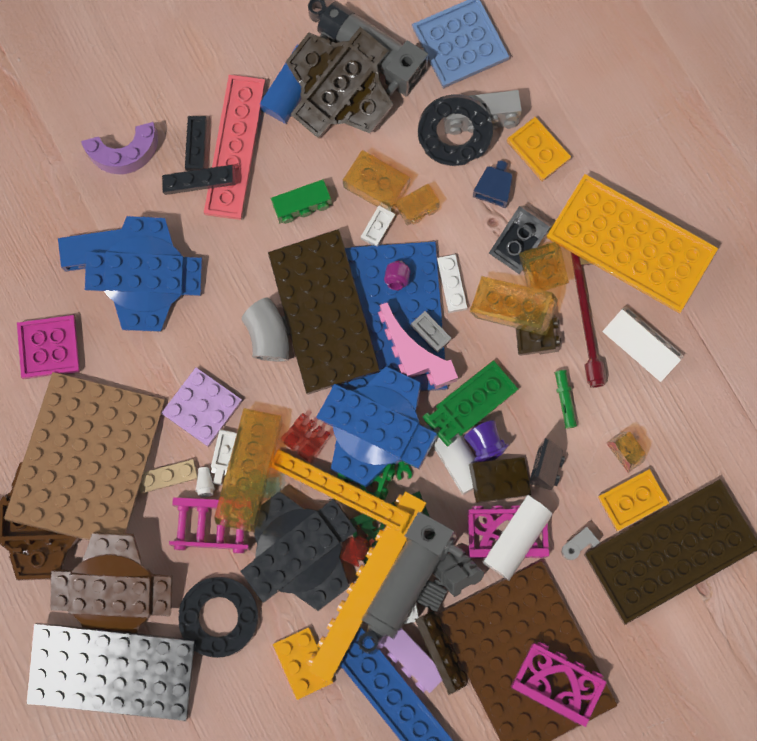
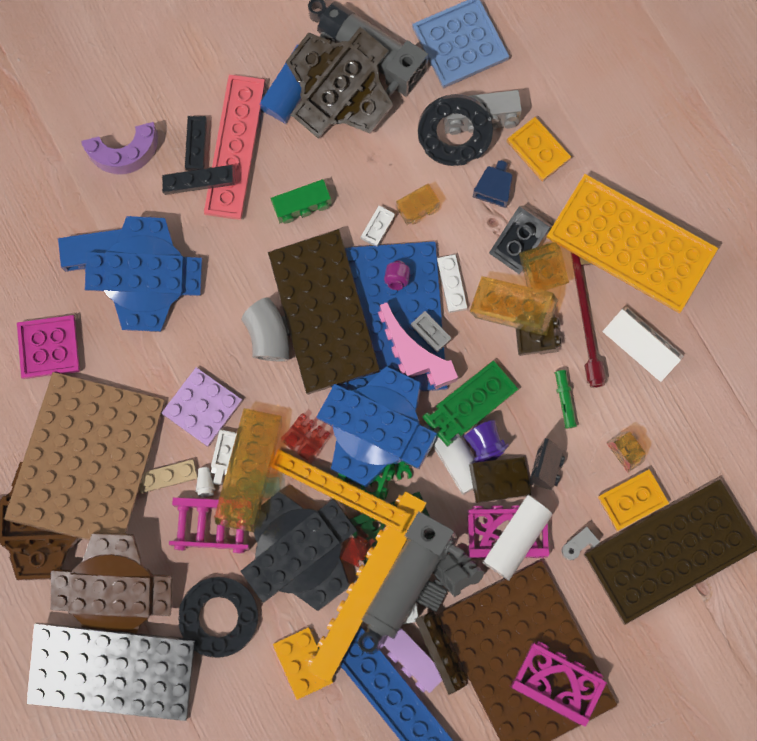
(376, 181): clear yellow brick -> none

